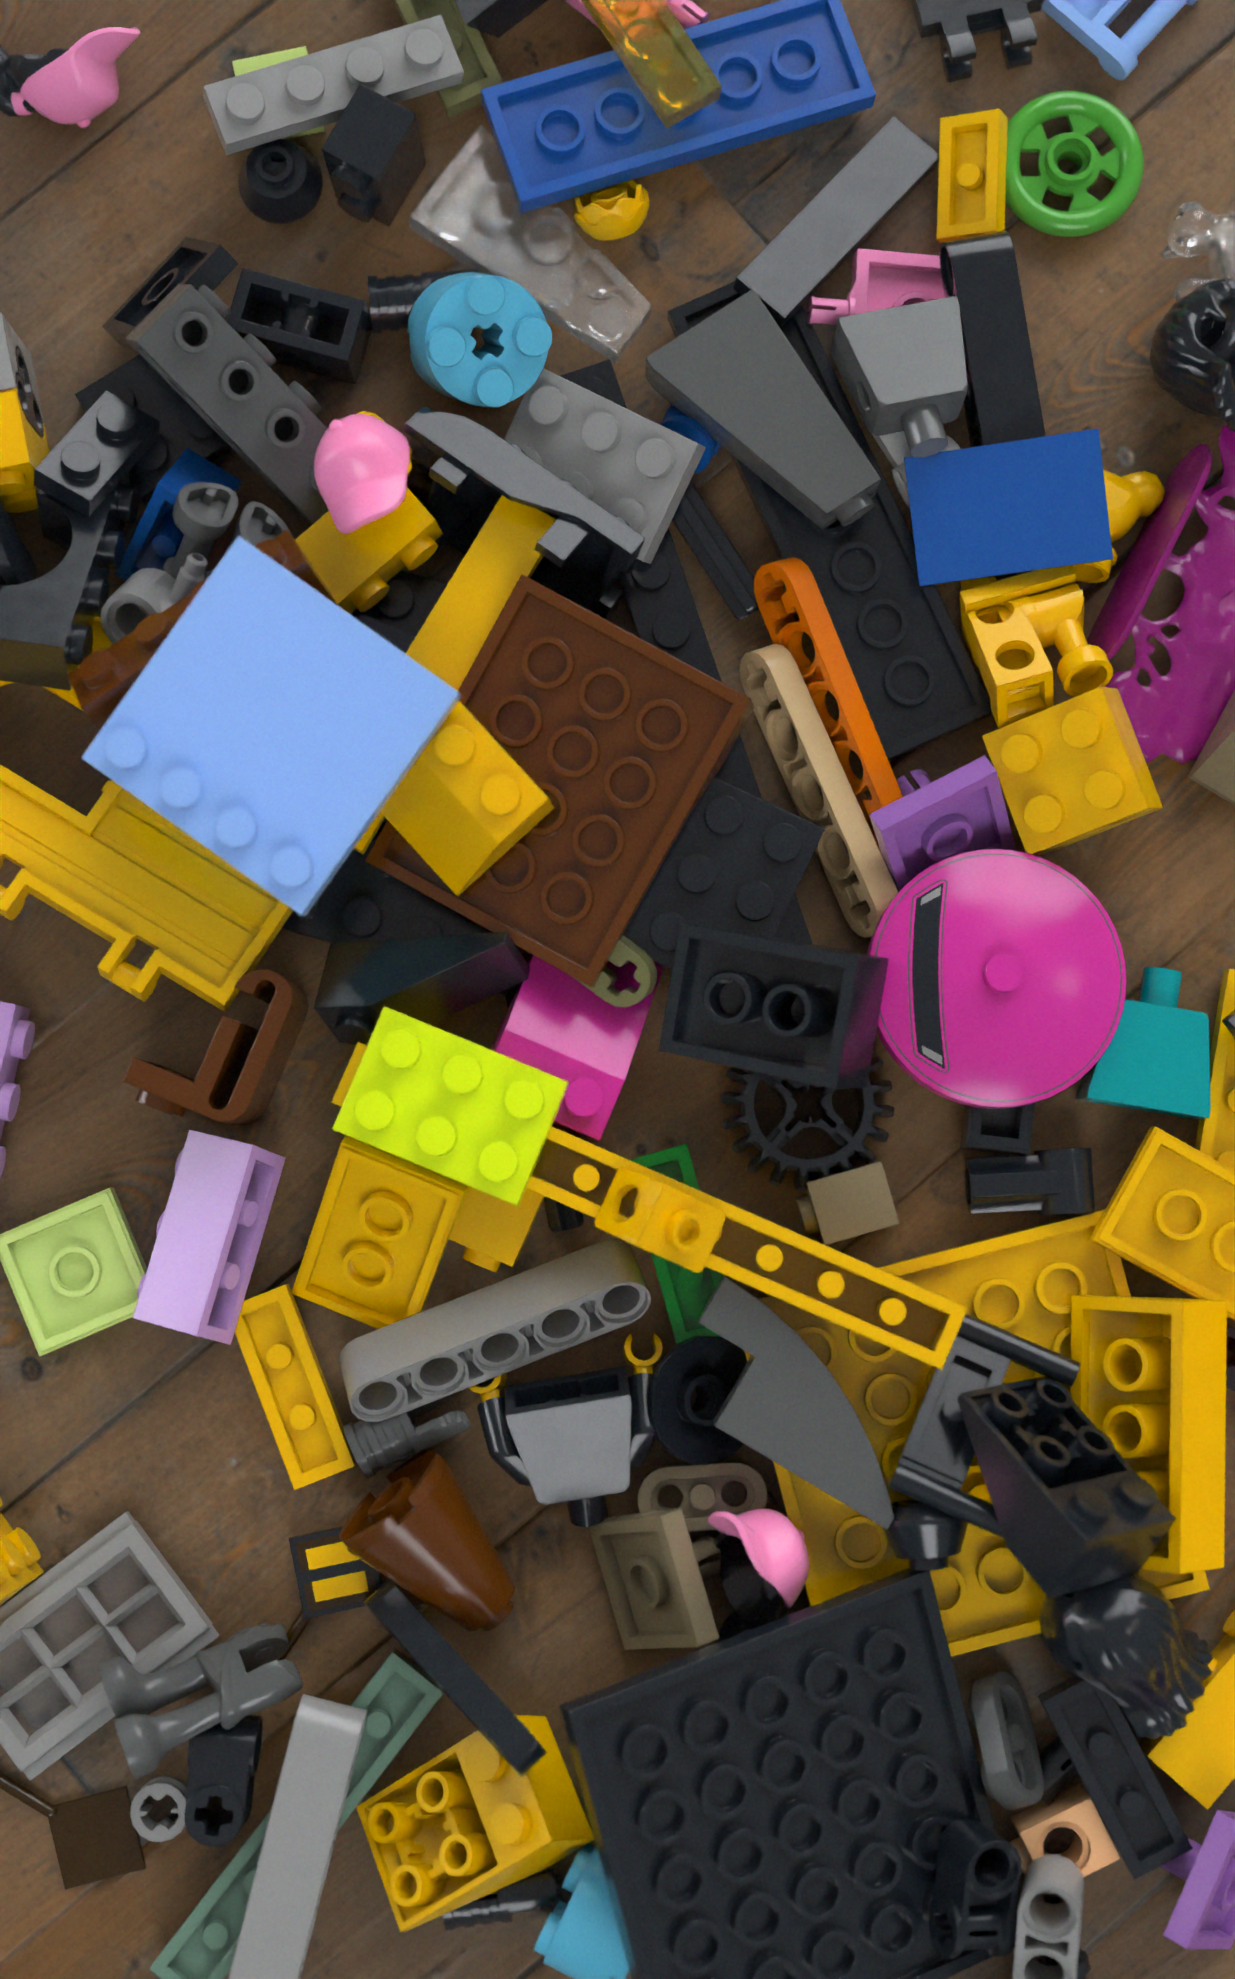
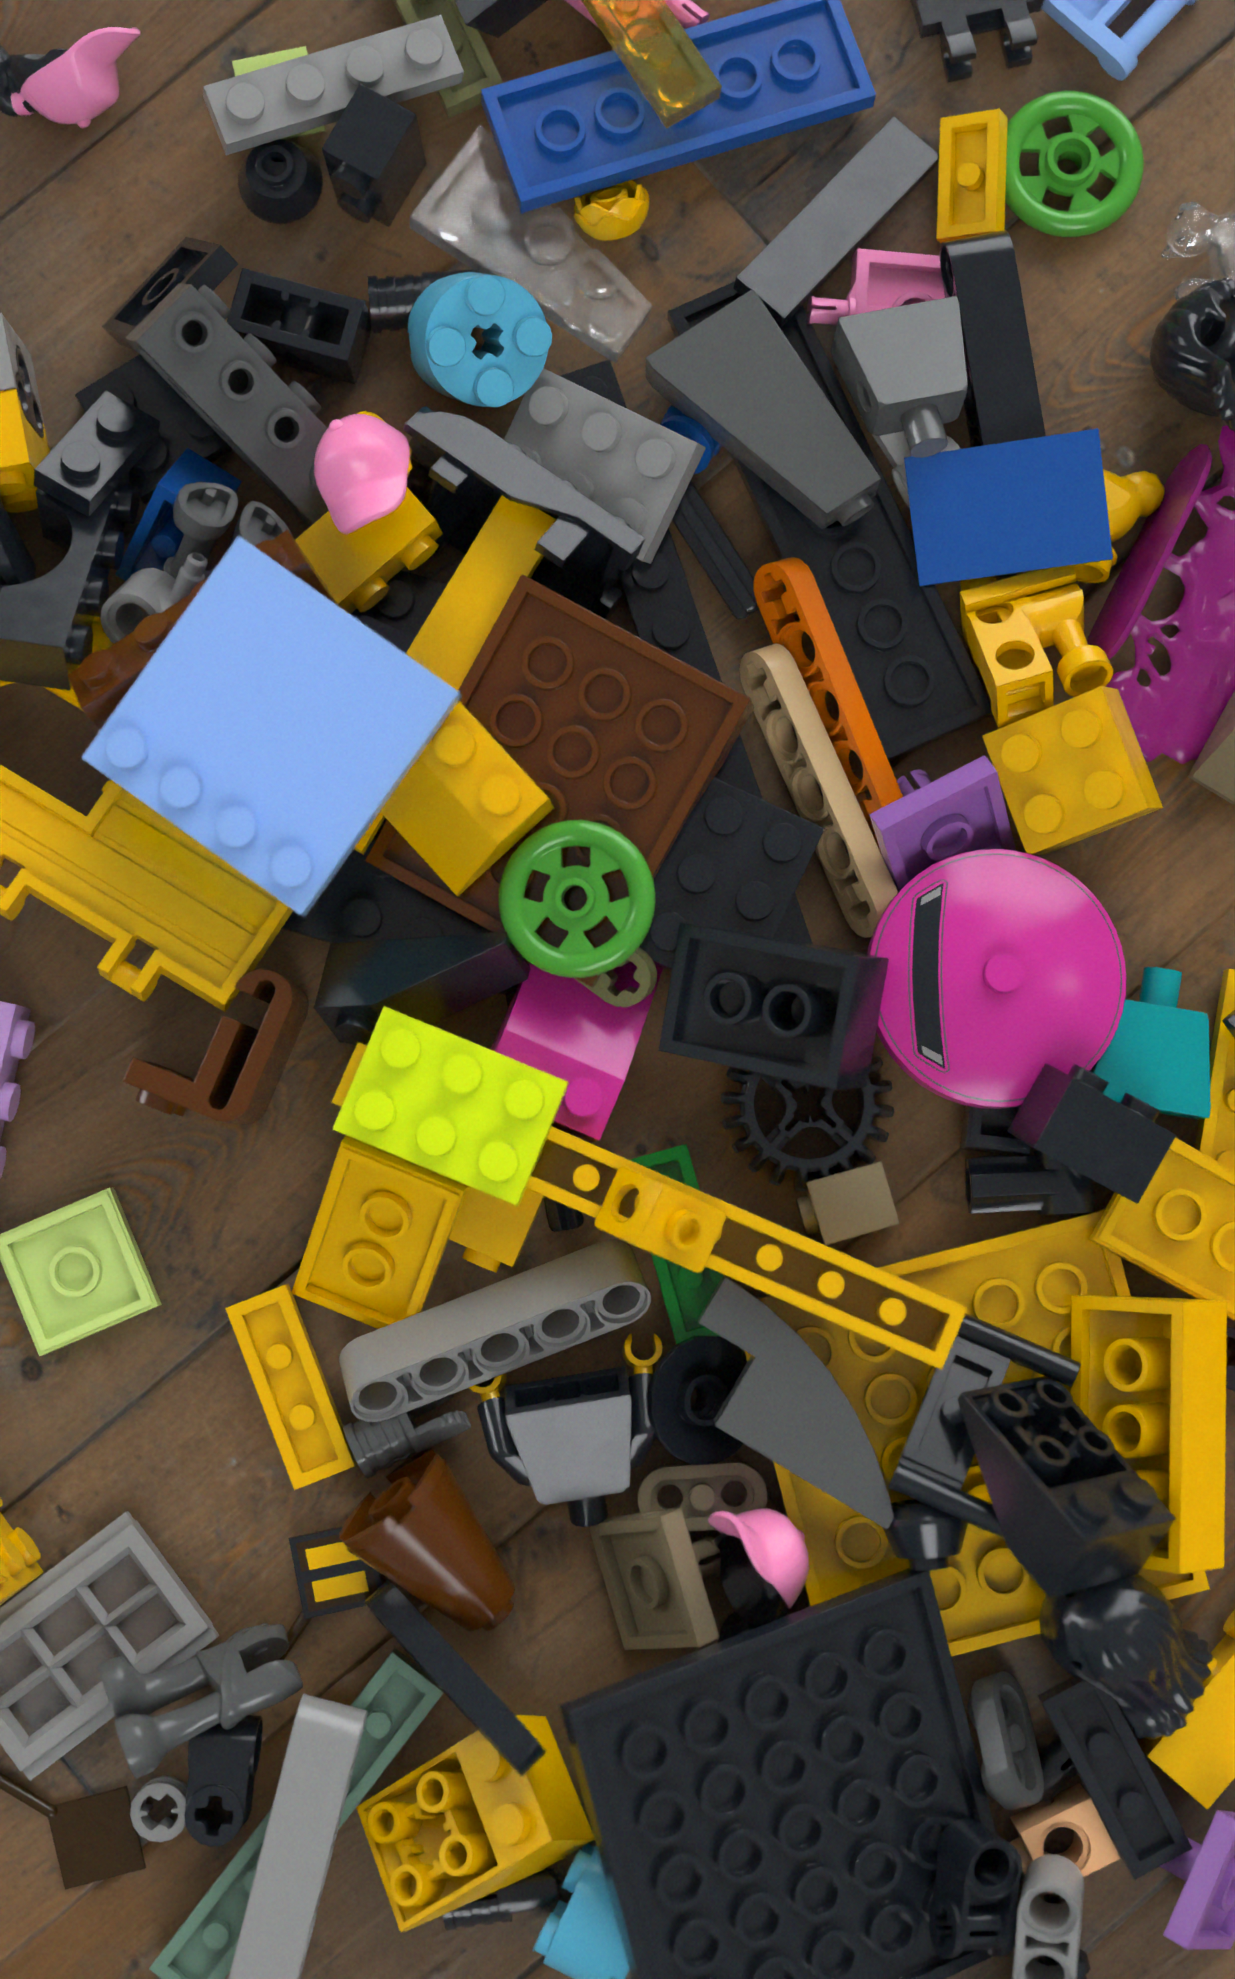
(209, 1237): lavender brick -> none
(629, 915): none -> bright green plate
(1091, 1132): none -> black brick

